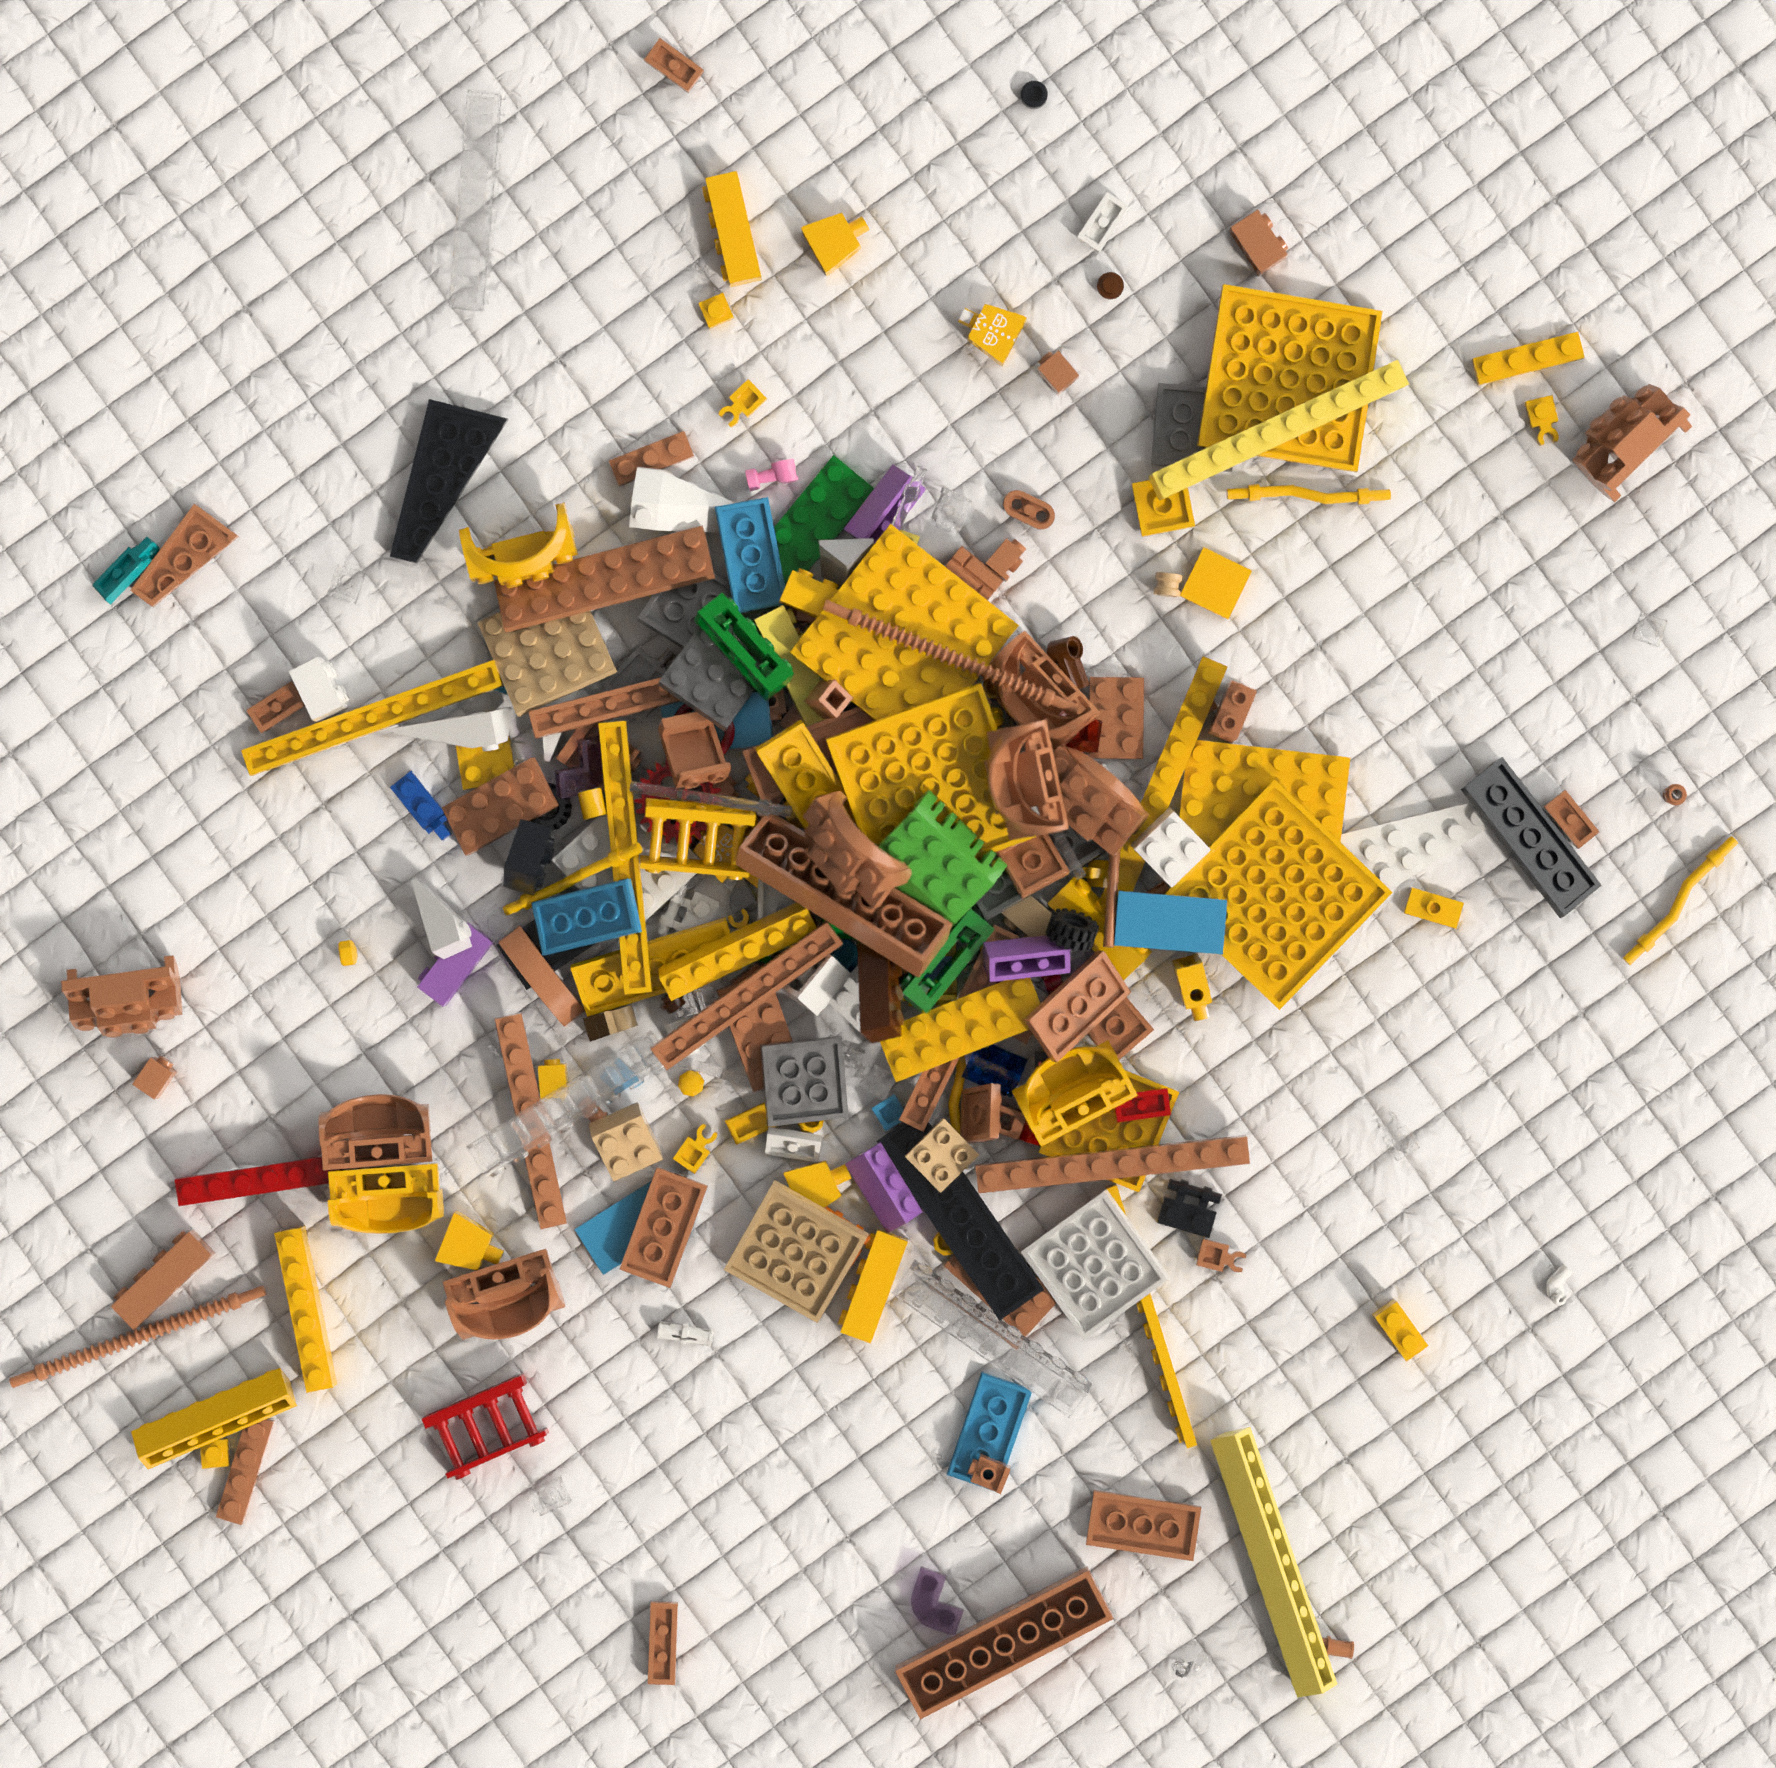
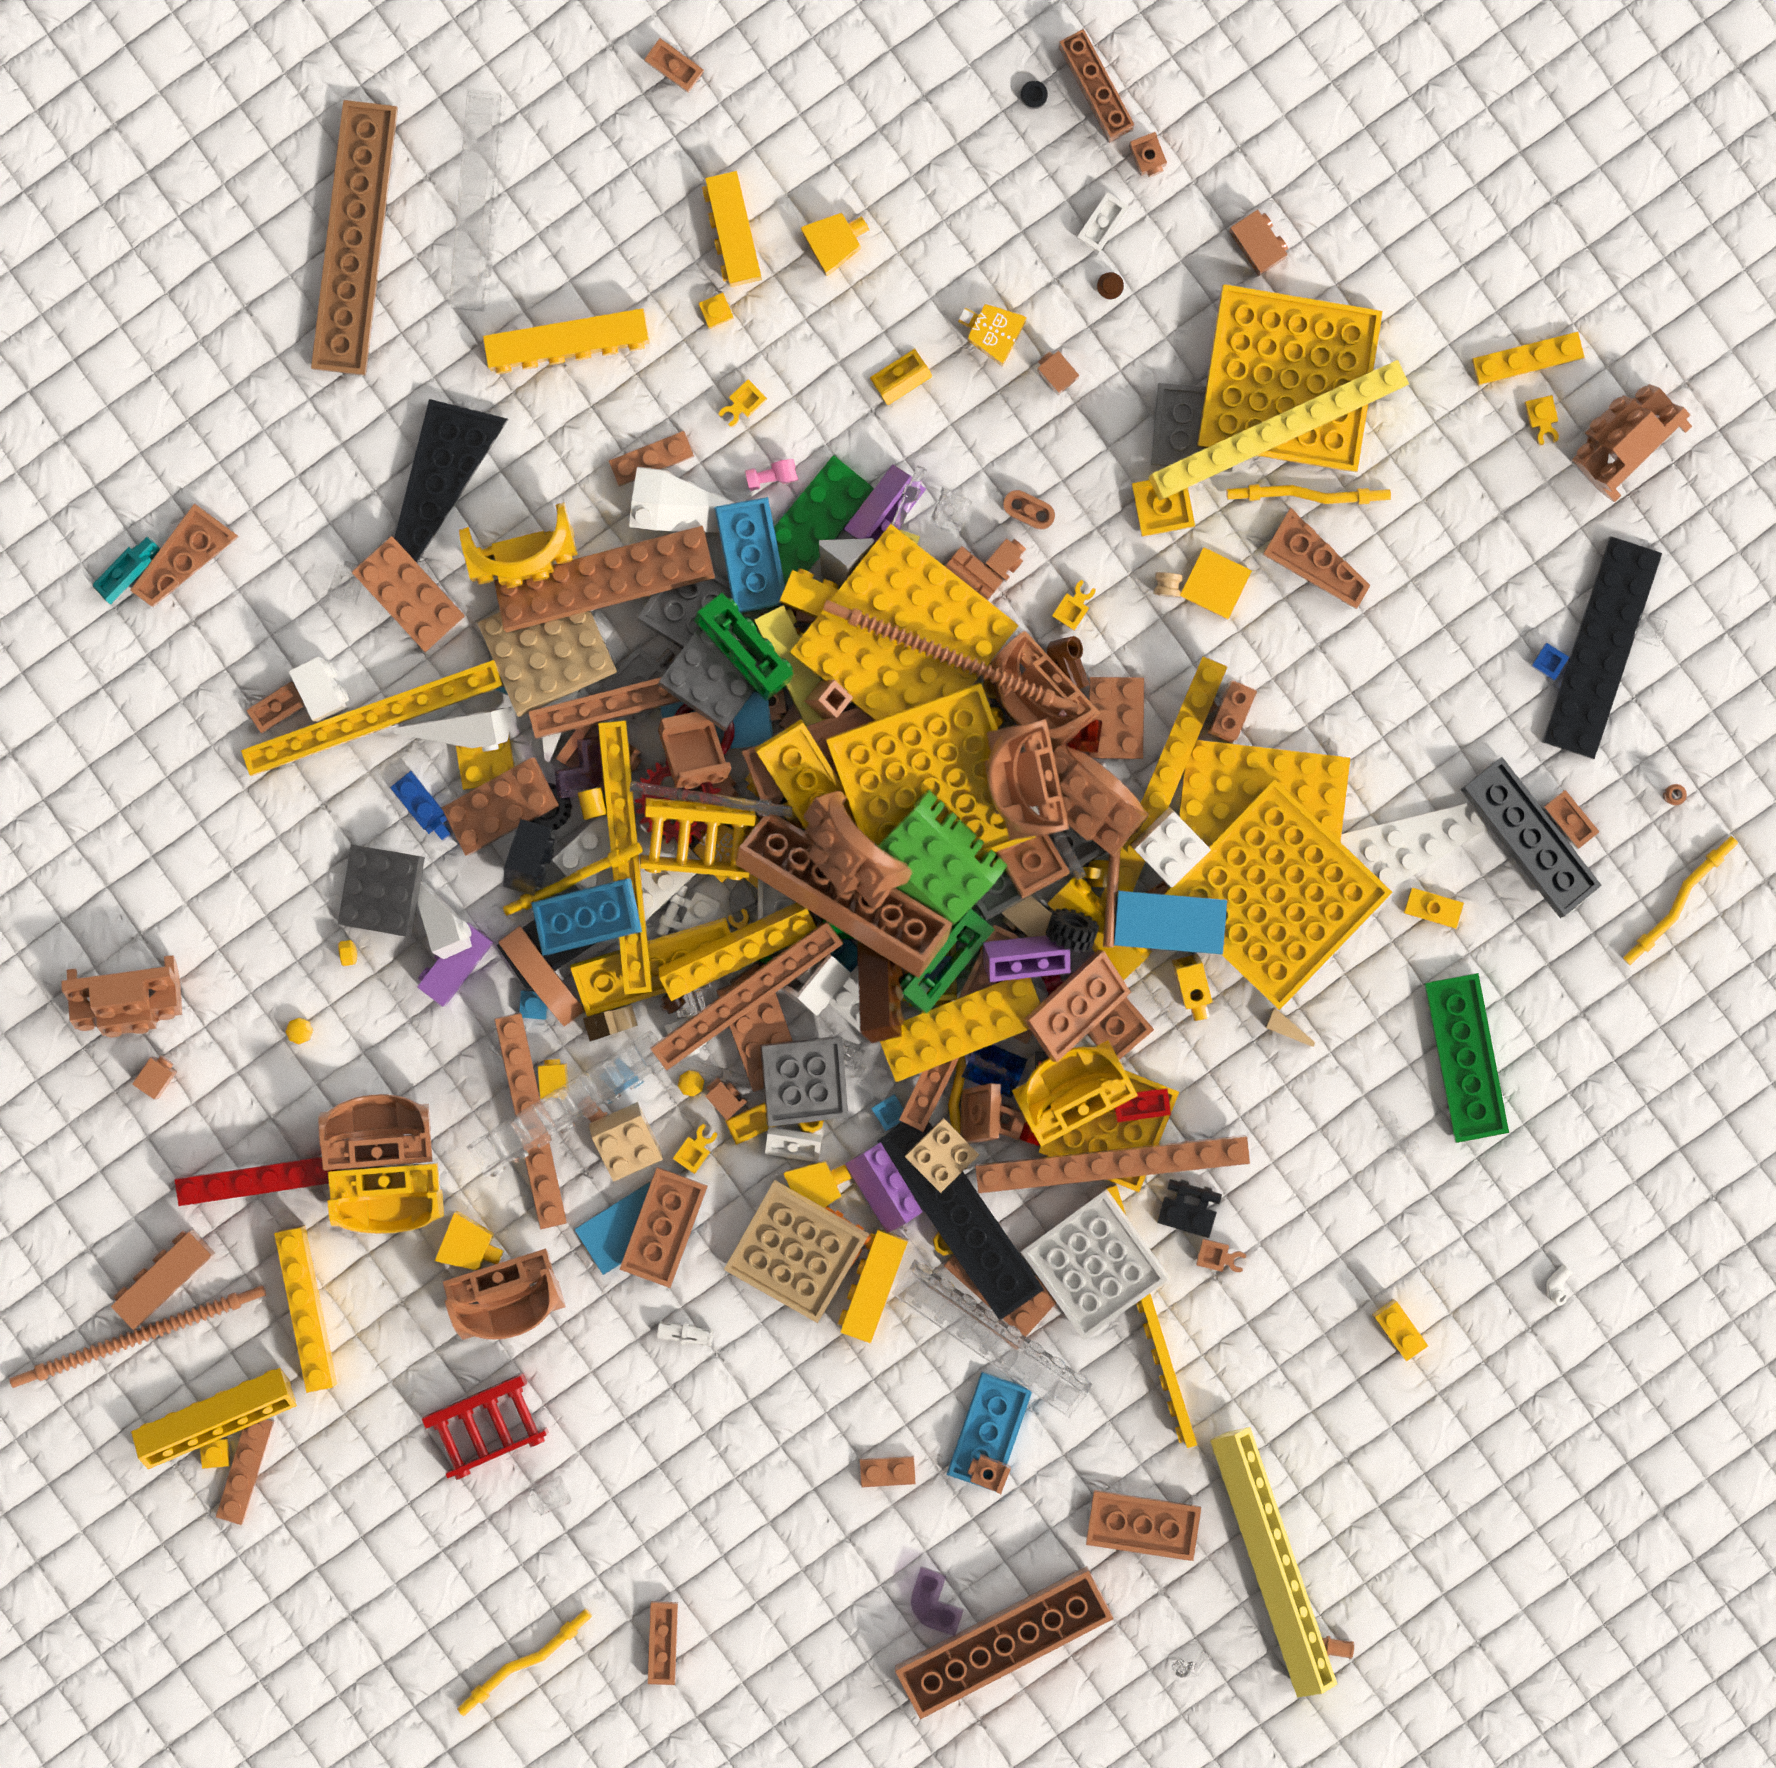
(299, 1030): none -> yellow tile
(354, 237): none -> medium nougat plate
(381, 890): none -> flat silver plate
(408, 593): none -> nougat plate
(532, 1006): none -> dark azure plate
(566, 340): none -> yellow brick
(566, 1632): none -> yellow bar
(724, 1098): none -> nougat brick
(887, 1471): none -> nougat plate
(901, 376): none -> yellow slope
(1072, 609): none -> yellow plate
(1096, 85): none -> nougat brick
(1144, 165): none -> nougat brick
(1280, 1024): none -> tan piece
(1310, 557): none -> nougat wing
(1466, 1057): none -> green plate
(1550, 661): none -> blue plate
(1601, 647): none -> black plate

